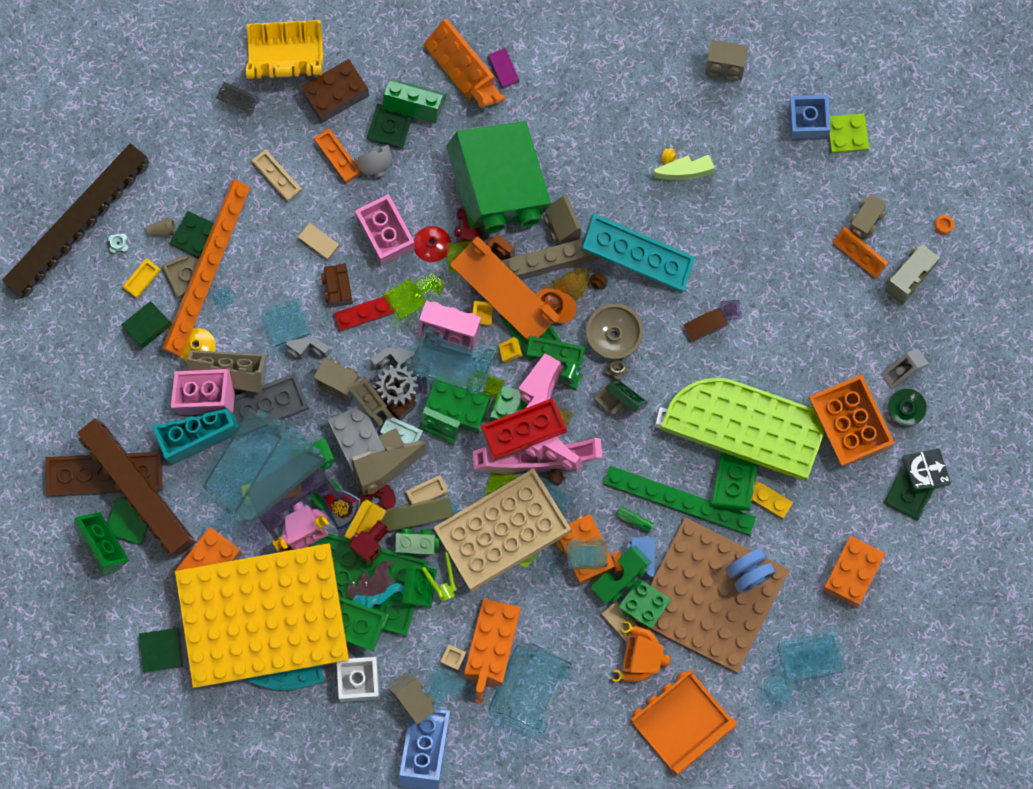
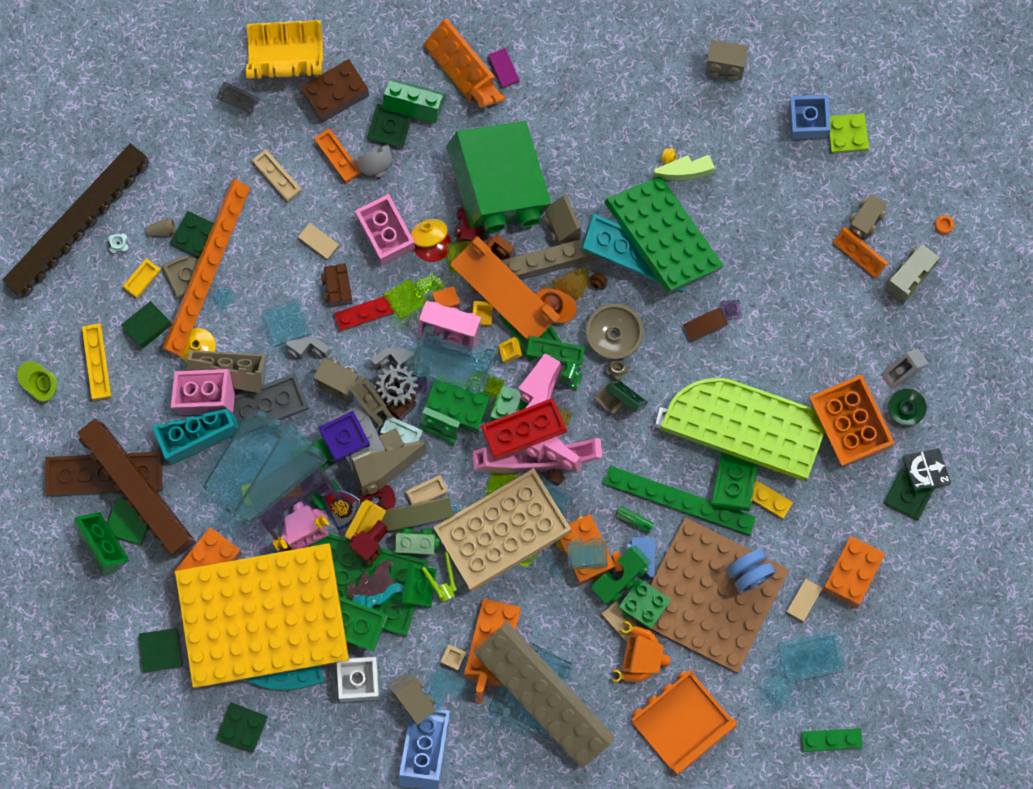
(37, 380): none -> lime piece
(96, 362): none -> yellow plate
(242, 727): none -> dark green plate
(344, 436): none -> dark purple tile
(429, 232): none -> yellow dish
(447, 297): none -> orange panel
(544, 694): none -> dark tan brick
(663, 234): none -> green plate
(804, 600): none -> tan tile
(832, 740): none -> green plate

